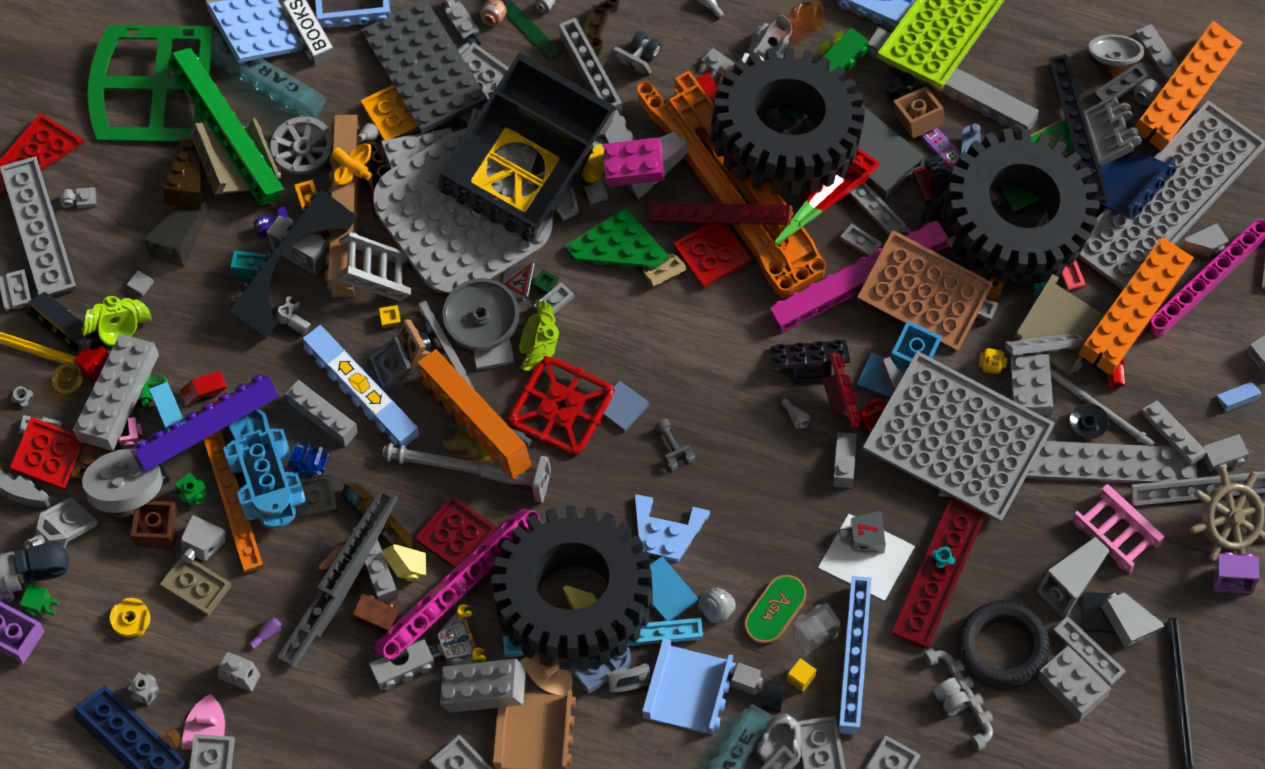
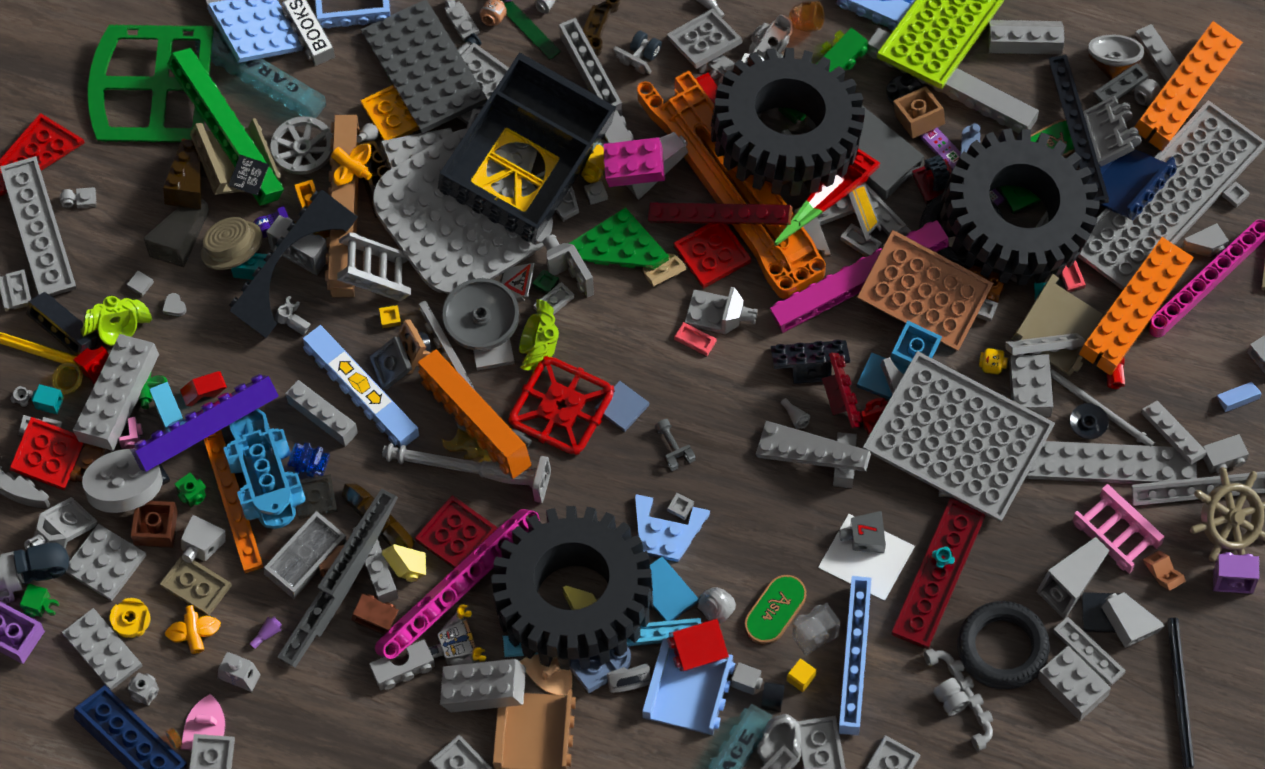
(47, 399): none -> teal brick
(102, 649): none -> light grey plate
(105, 562): none -> light grey plate
(174, 305): none -> light grey tile
(193, 630): none -> light orange plant
(230, 243): none -> dark tan piece
(248, 175): none -> black sticker
(303, 554): none -> clear brick
(566, 257): none -> light grey plate
(680, 506): none -> light grey plate
(695, 339): none -> coral tile
(697, 645): none -> red brick
(704, 38): none -> light grey plate
(718, 312): none -> light grey plate
(797, 446): none -> light grey wing
(855, 202): none -> light grey wedge
(1026, 37): none -> light grey slope
(1163, 571): none -> nougat slope
(1235, 194): none -> light grey plate

